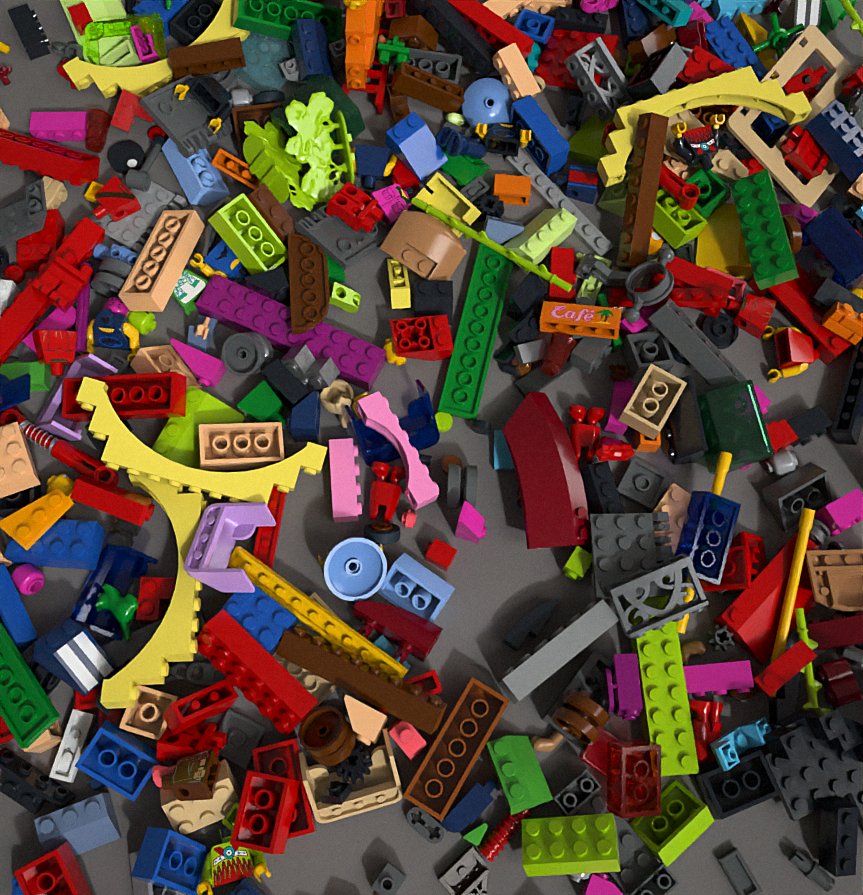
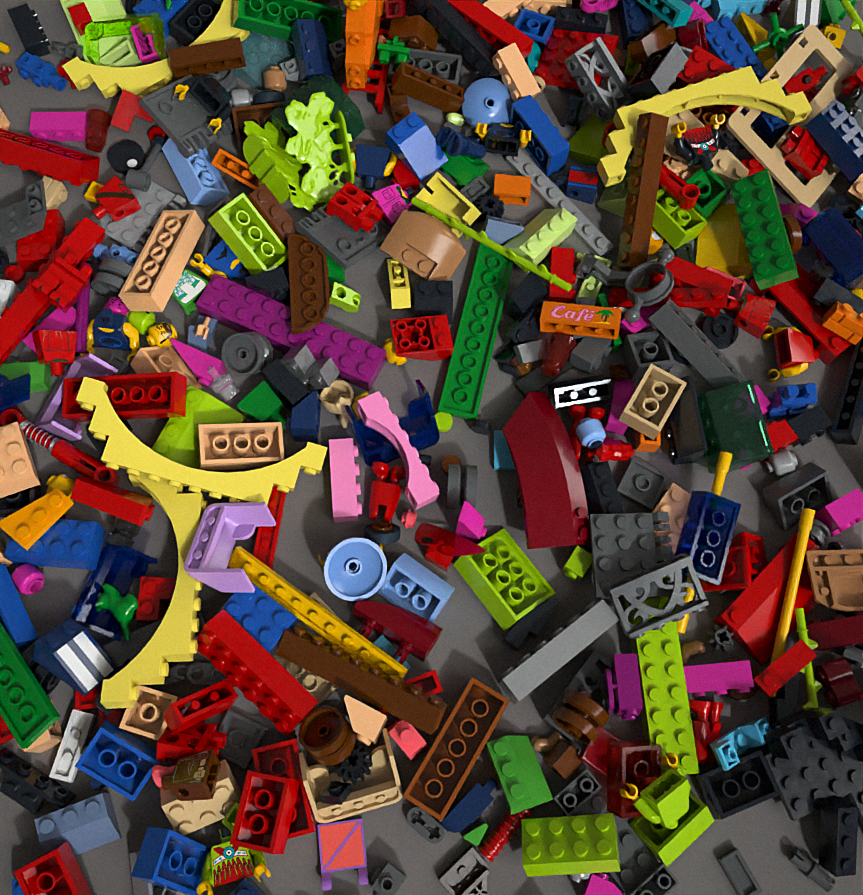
(39, 72): none -> blue brick
(161, 335): none -> yellow head
(222, 384): none -> clear piece
(275, 79): none -> medium nougat head
(342, 849): none -> coral flag
(460, 544): none -> red piece
(504, 579): none -> lime slope
(563, 758): none -> reddish brown brick
(580, 391): none -> black brick
(590, 432): none -> light blue head
(664, 798): none -> lime torso
(791, 400): none -> blue hips
(837, 34): none -> yellow brick

